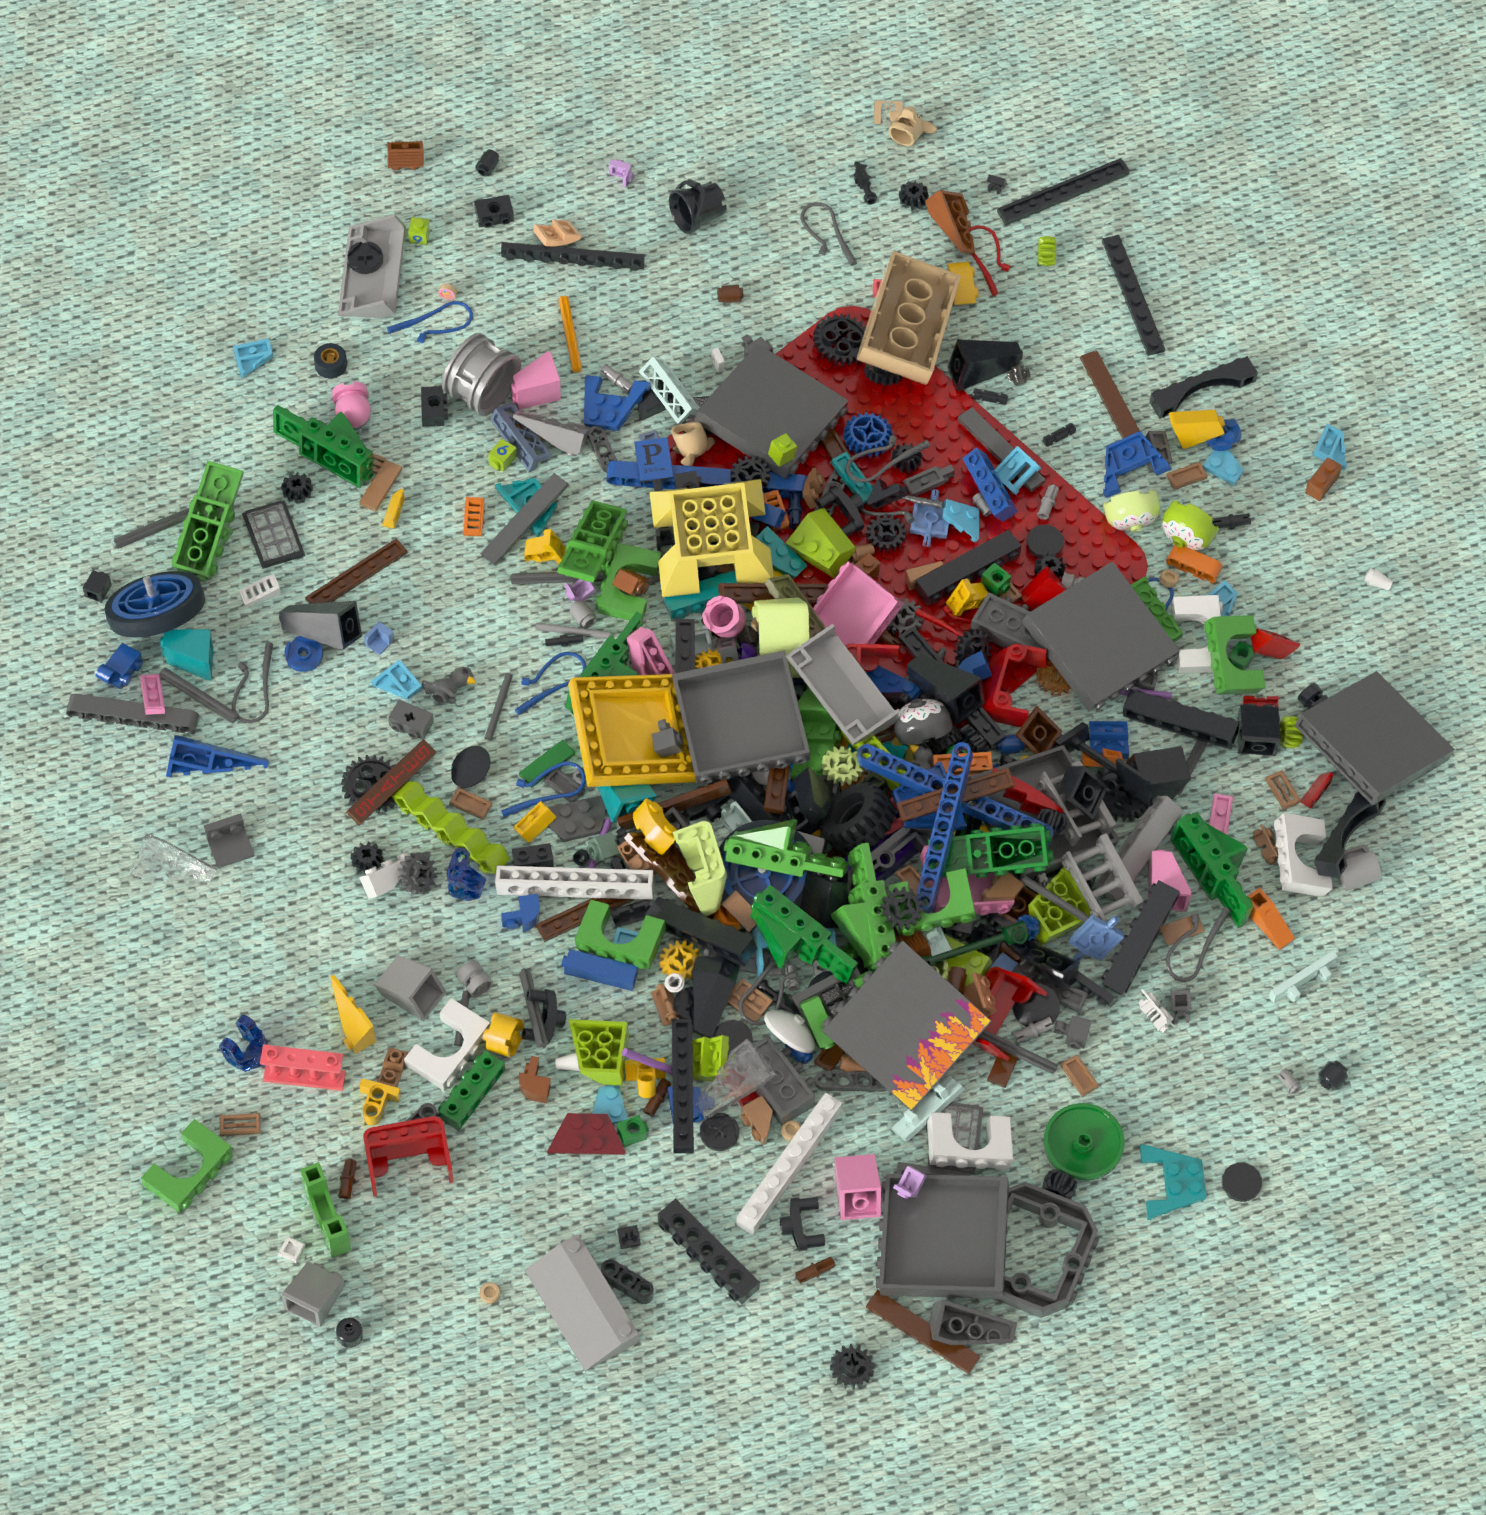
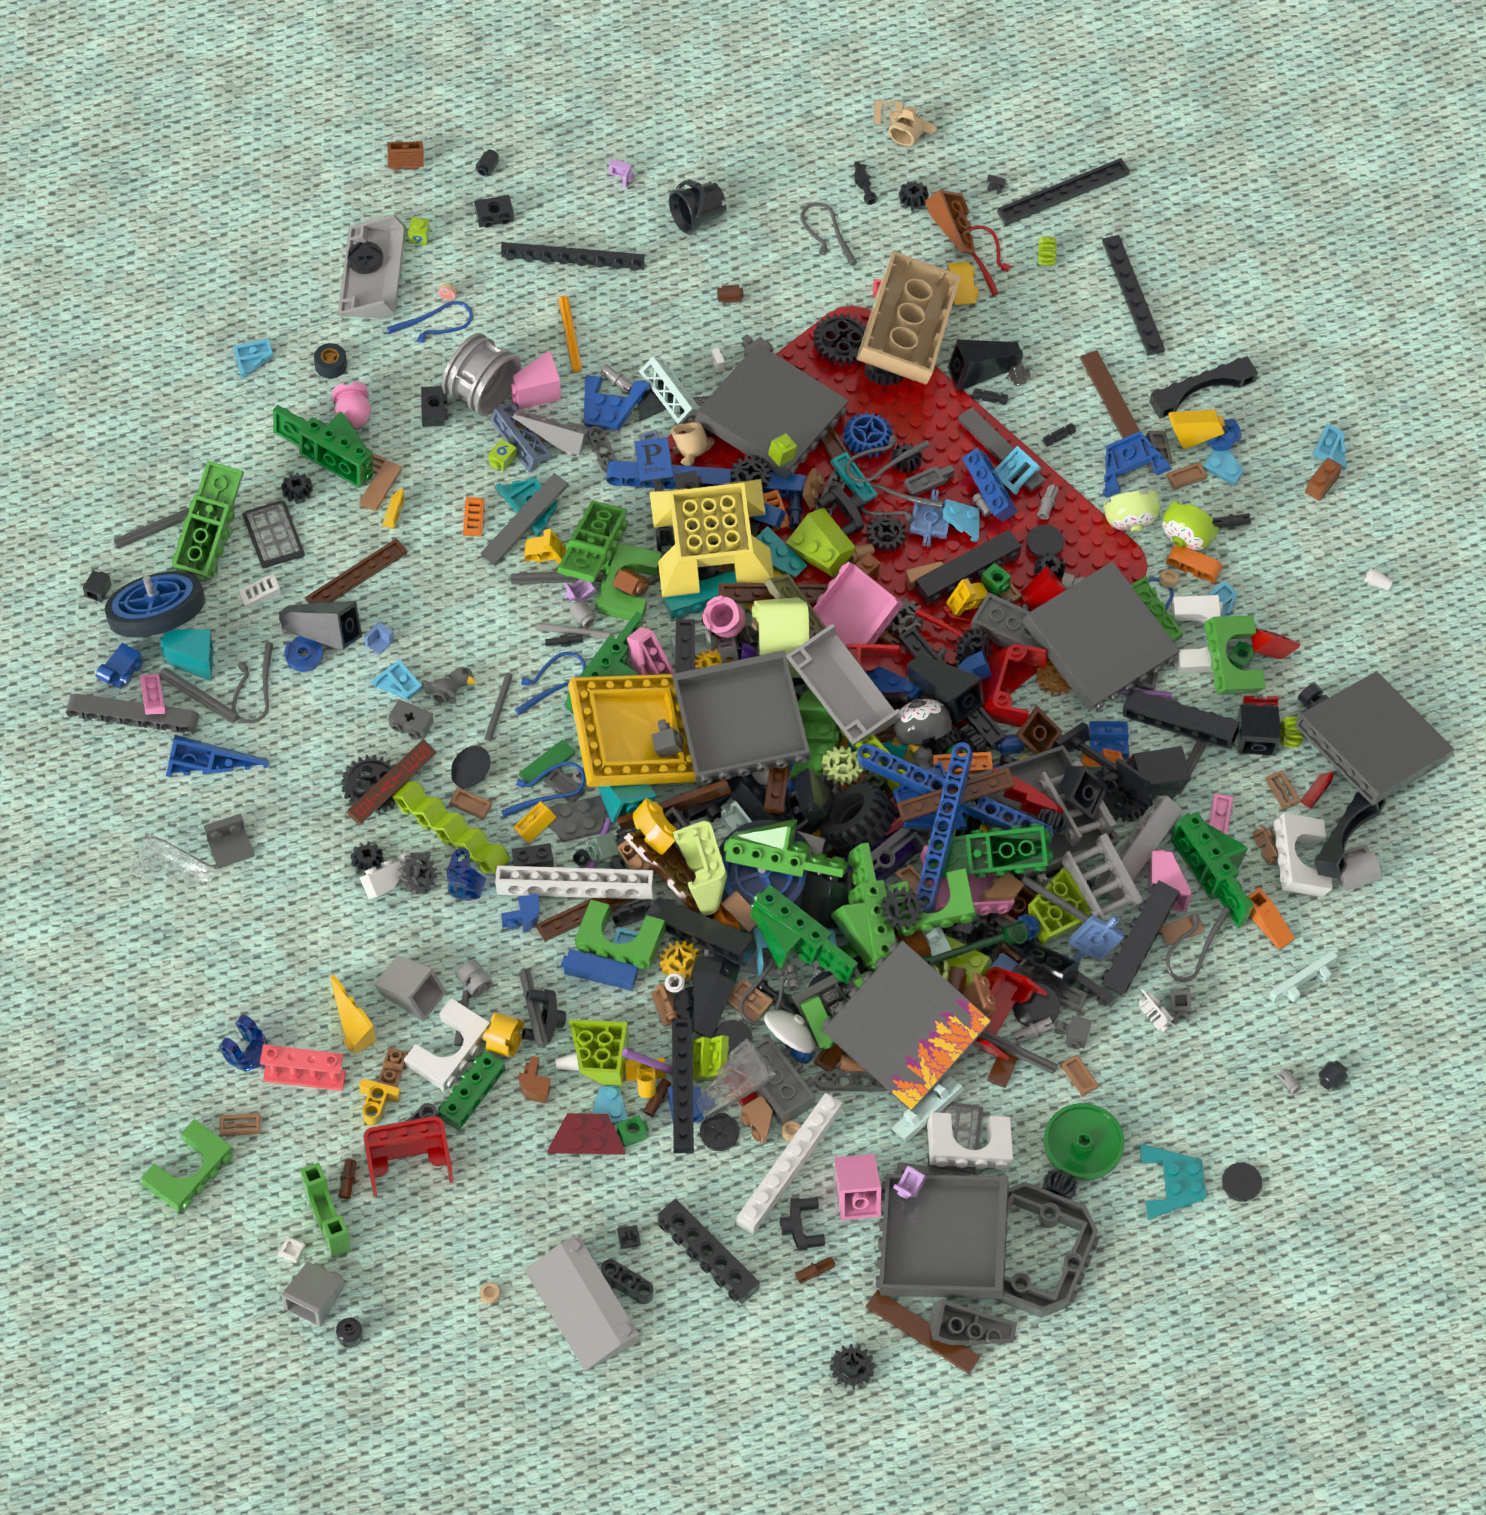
(558, 234): light nougat slope -> none
(883, 495): black slope -> none

